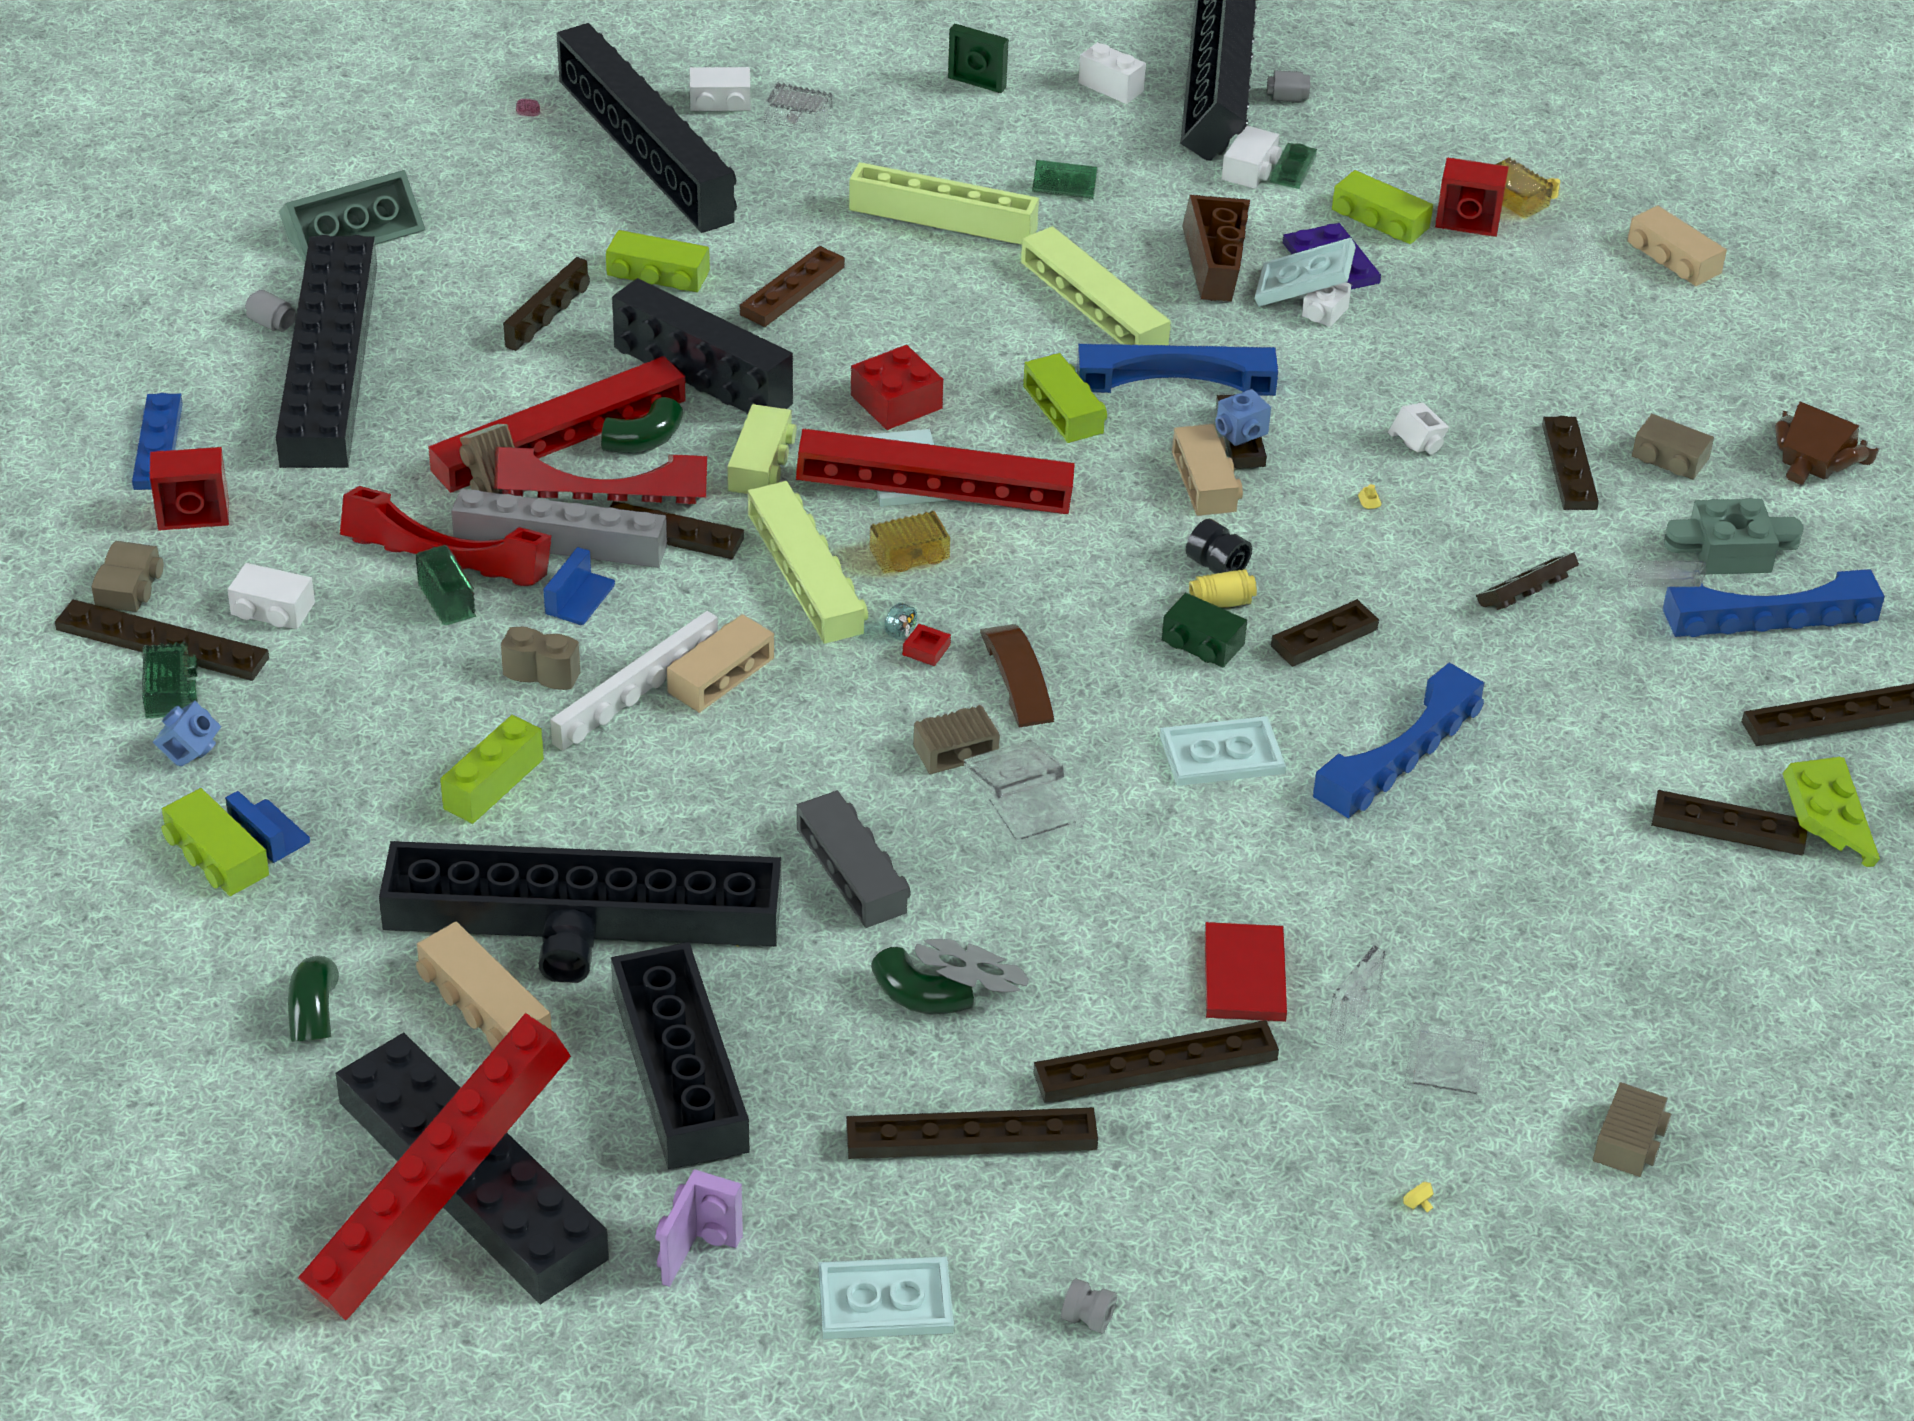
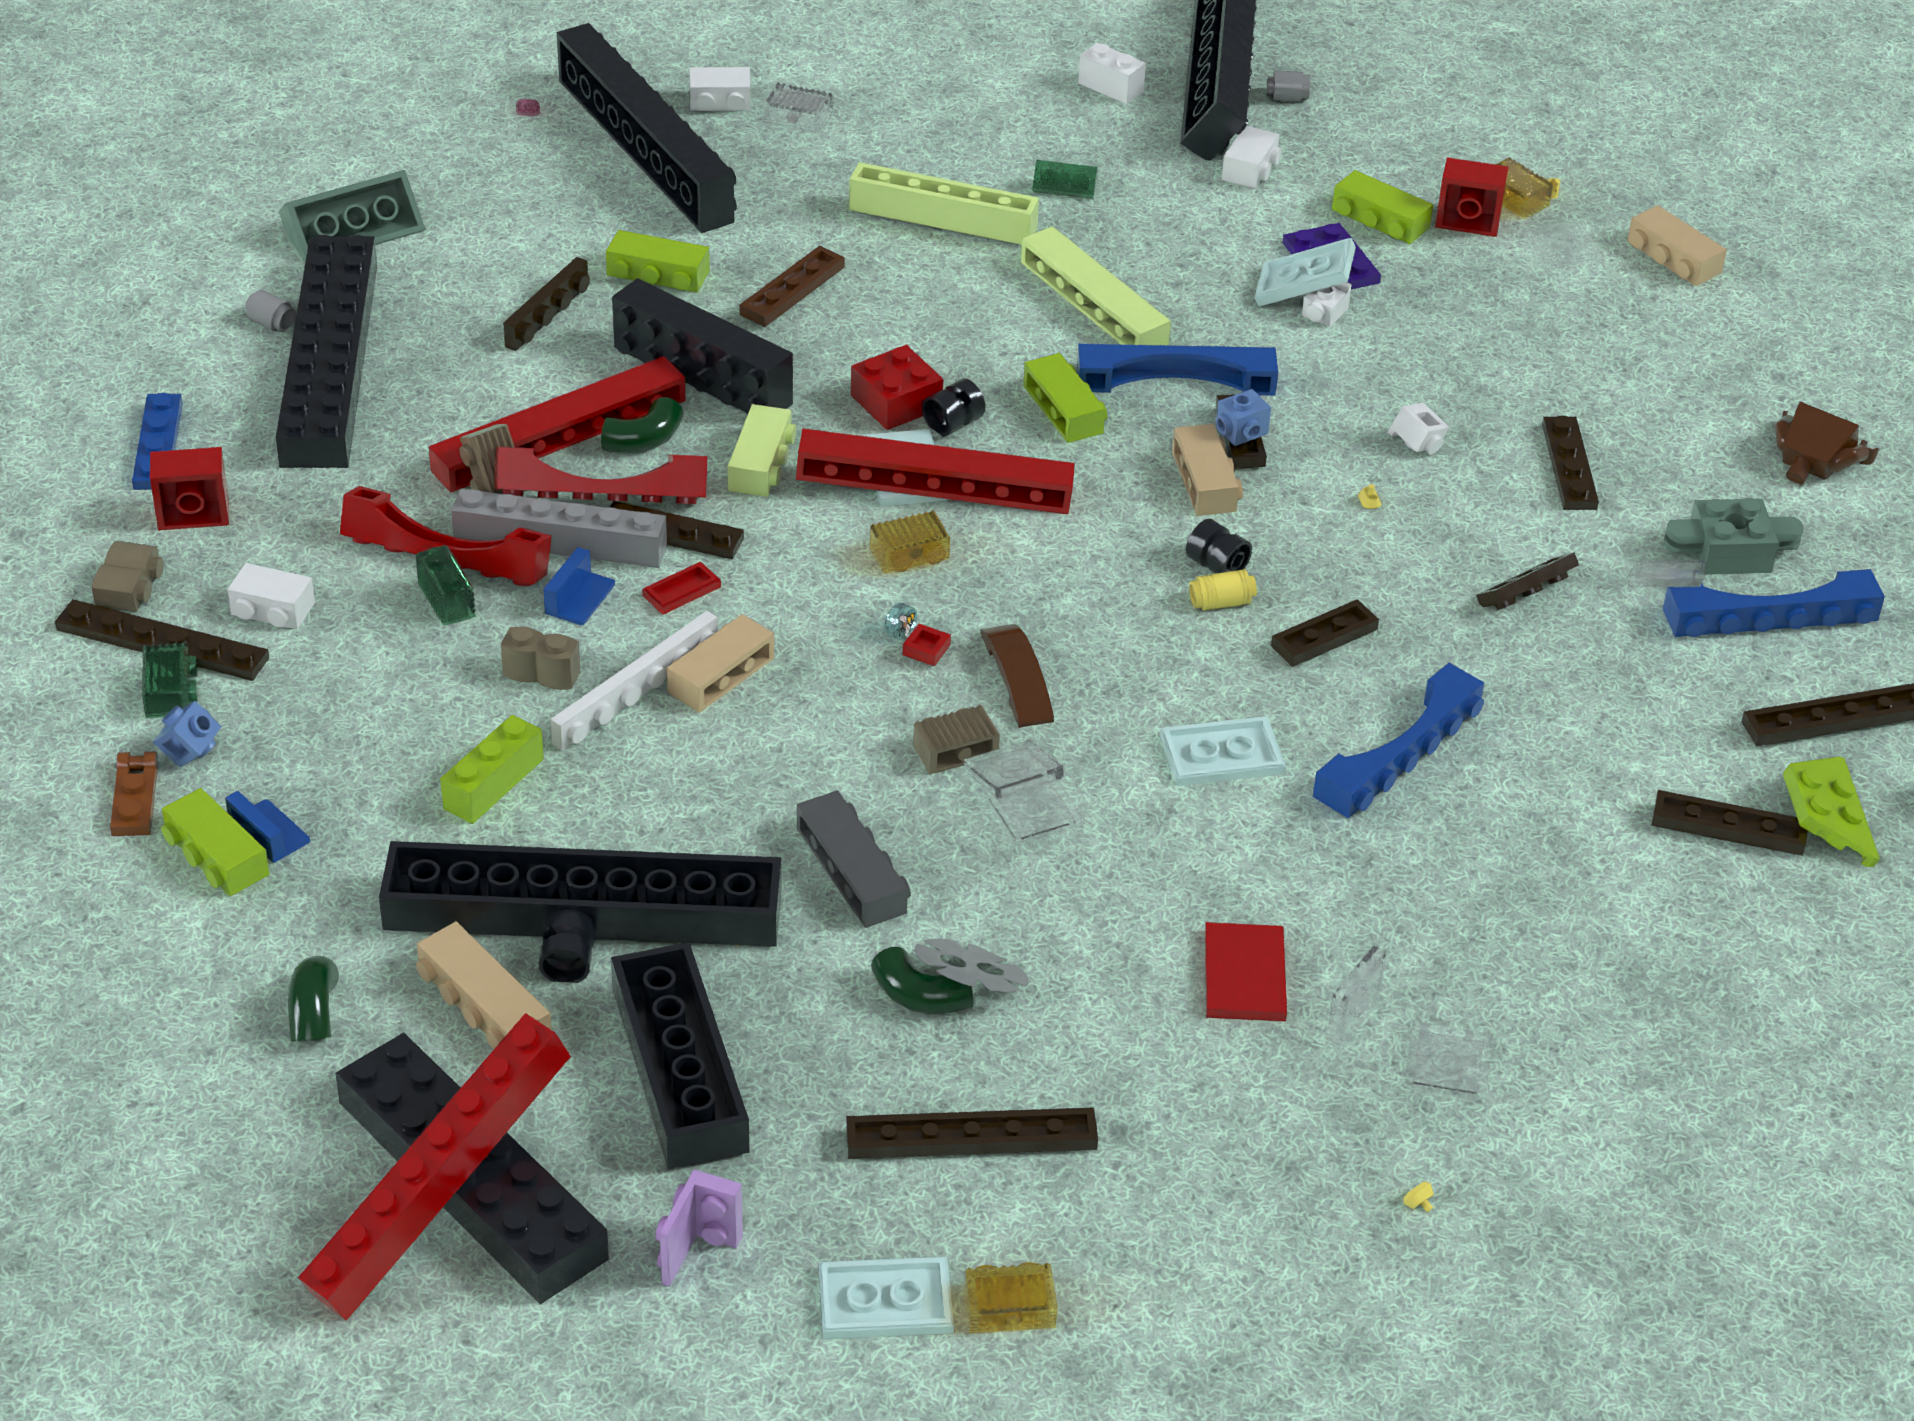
(134, 794): none -> dark orange plate
(681, 588): none -> red tile
(807, 562): yellowish green brick -> none
(953, 407): none -> black wheel
(978, 58): dark green plate -> none
(1010, 1298): none -> clear yellow brick
(1090, 1306): light grey wheel -> none
(1155, 1061): dark brown plate -> none
(1204, 630): dark green brick -> none
(1215, 242): reddish brown wedge -> none
(1293, 165): clear green plate -> none
(1631, 1130): dark tan brick -> none
(1672, 446): dark tan brick -> none

